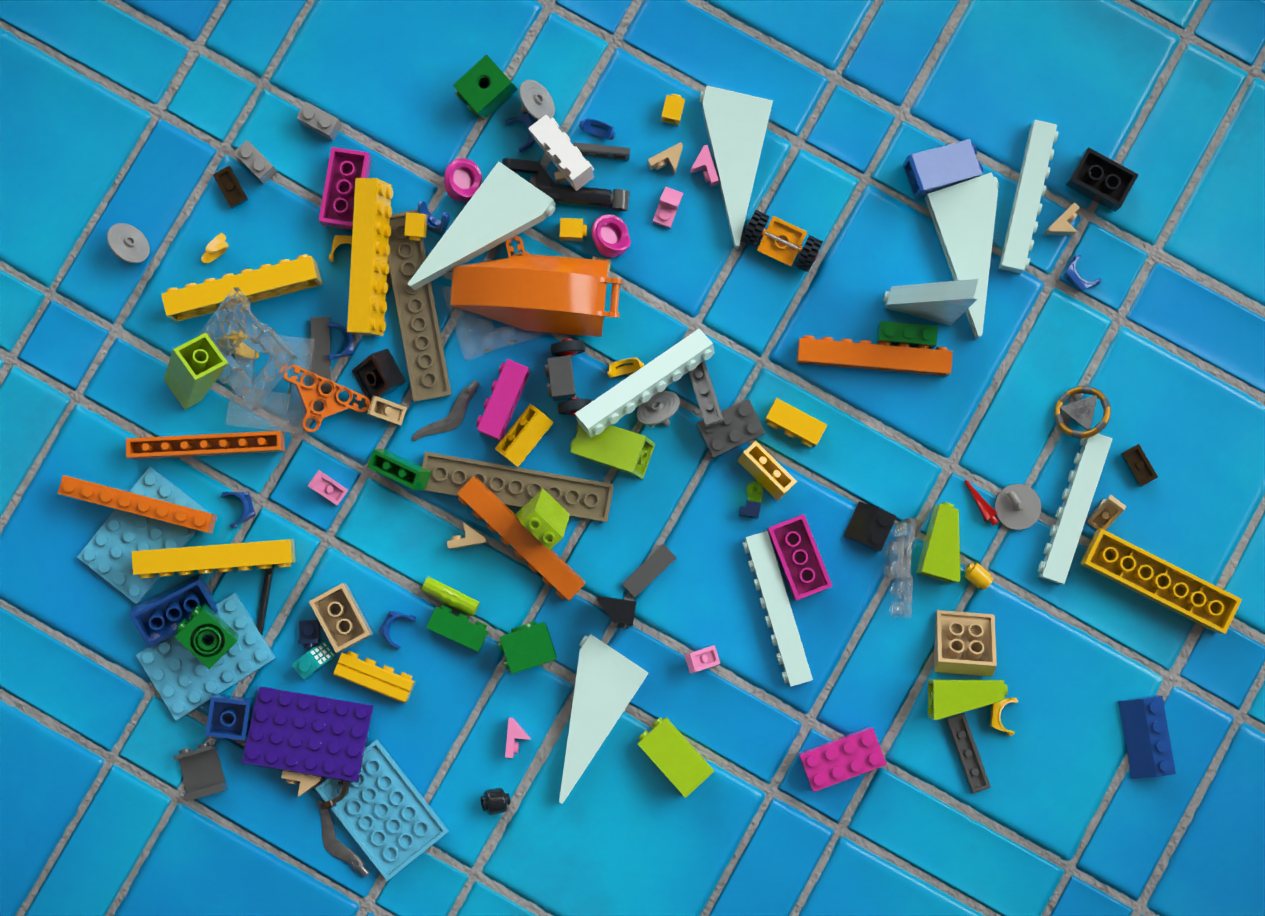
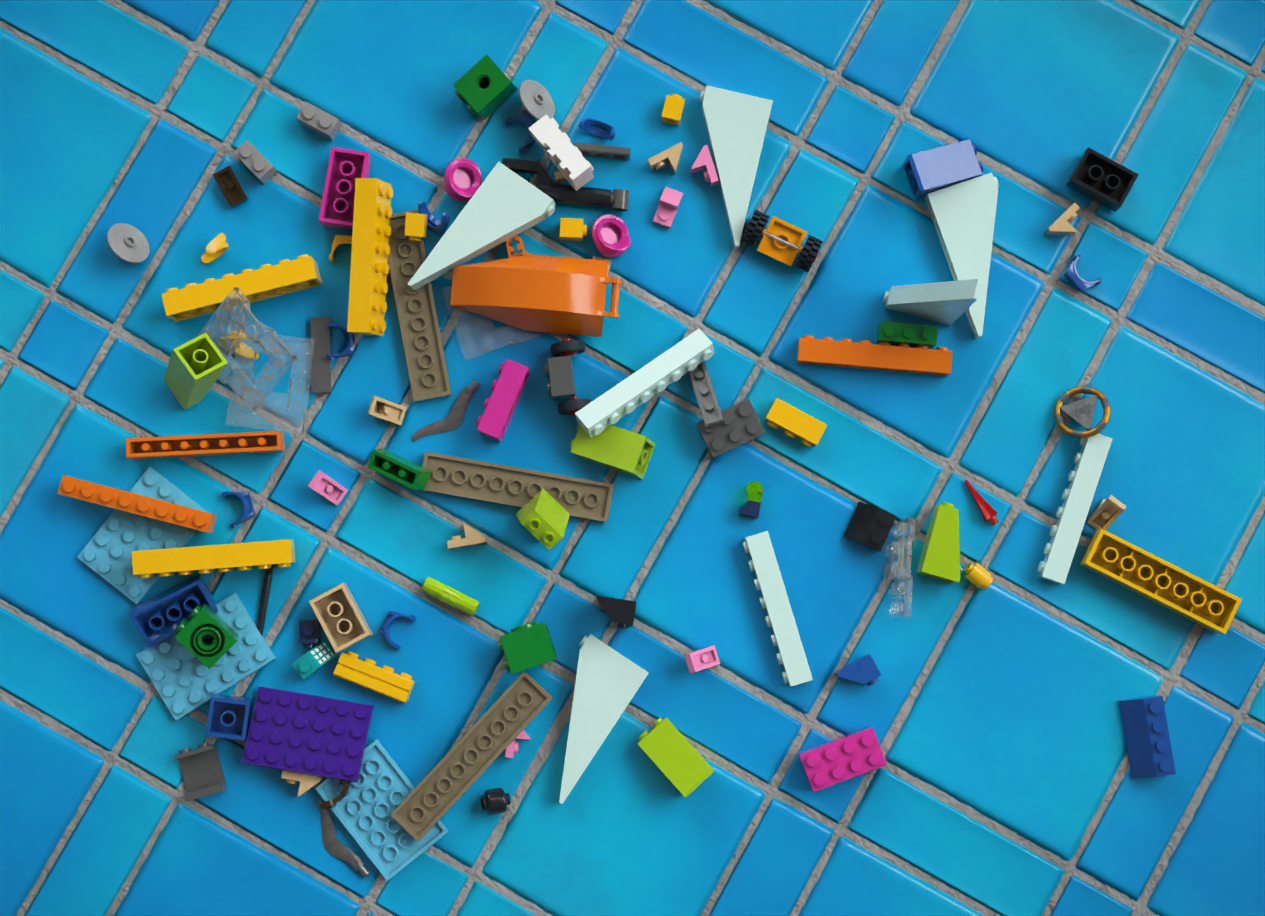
(331, 401): orange beam -> none
(378, 375): black slope -> none
(458, 628): green brick -> none
(471, 756): none -> dark tan plate
(513, 533): orange brick -> none
(524, 435): yellow brick -> none
(613, 371): yellow helmet -> none
(649, 570): dark grey tile -> none
(658, 409): light grey shield -> none
(766, 470): yellow brick -> none
(799, 557): dark pink brick -> none
(861, 671): none -> blue slope
(957, 696): lime slope -> none
(965, 643): tan slope -> none
(968, 753): dark grey tile -> none
(996, 709): yellow helmet -> none
(1018, 506): light grey shield -> none
(1027, 197): light aqua brick -> none
(1139, 465): dark brown plate -> none

